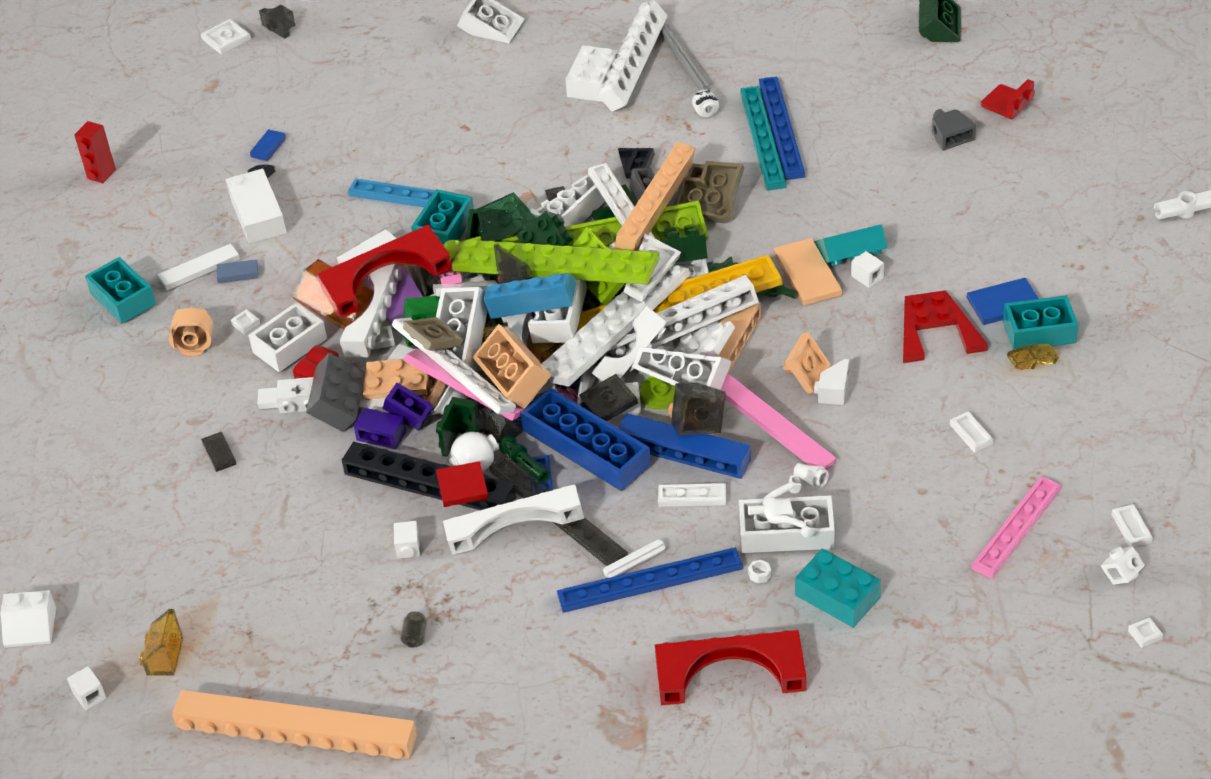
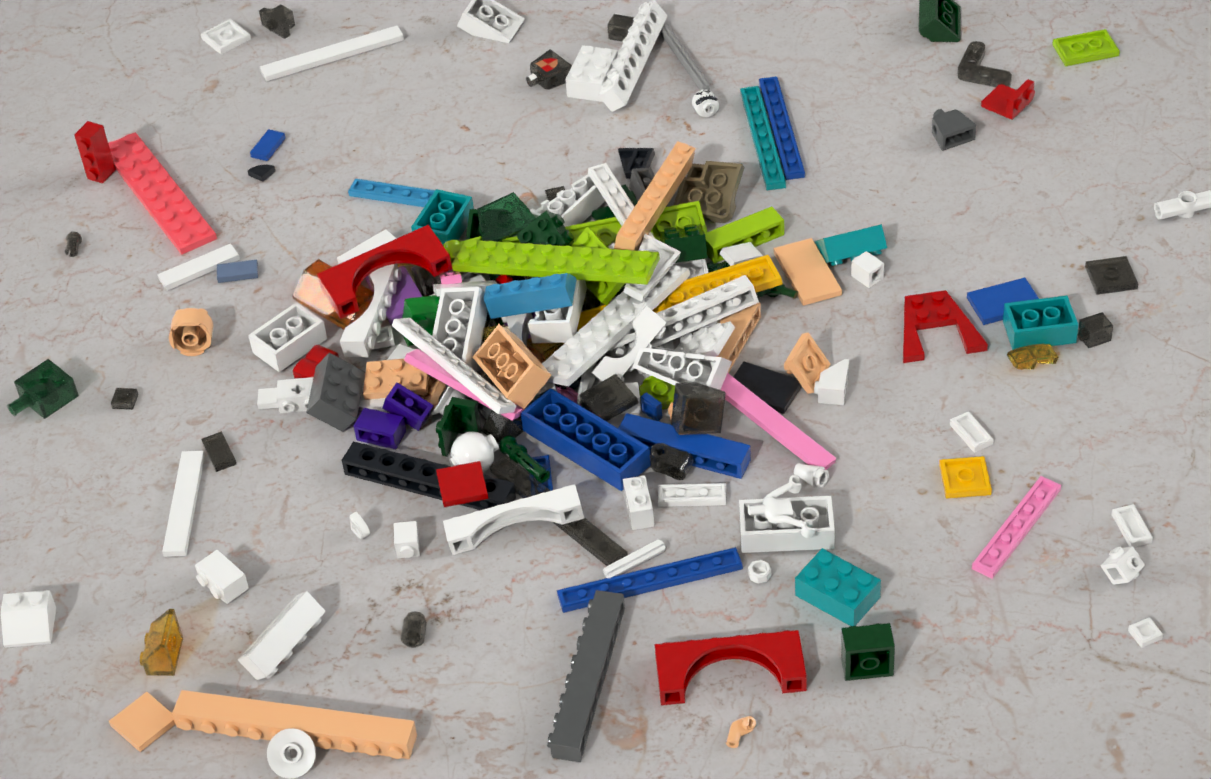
(43, 390): none -> clear green brick
(73, 240): none -> clear smoke pin
(86, 688): white brick -> none
(120, 290): teal brick -> none
(124, 398): none -> clear smoke plate
(143, 721): none -> light nougat tile
(160, 194): none -> coral plate
(183, 504): none -> white tile
(221, 577): none -> white brick
(245, 322): white tile -> none
(256, 206): white brick -> none
(279, 753): none -> white dish
(281, 636): none -> white brick
(331, 53): none -> white tile
(359, 526): none -> white tile
(432, 333): dark tan plate -> none
(510, 266): clear smoke slope -> none
(548, 71): none -> clear smoke torso
(587, 676): none -> dark grey brick
(619, 26): none -> clear smoke brick
(638, 502): none -> white brick
(651, 407): none -> blue tile
(671, 463): none -> clear smoke piece
(738, 729): none -> light nougat arm
(739, 253): none -> white tile
(755, 228): none -> lime brick
(770, 386): none -> black tile
(867, 651): none -> dark green brick
(965, 477): none -> yellow tile
(975, 70): none -> clear smoke beam
(1085, 47): none -> lime tile
(1095, 330): none -> clear smoke brick
(1111, 275): none -> clear smoke tile

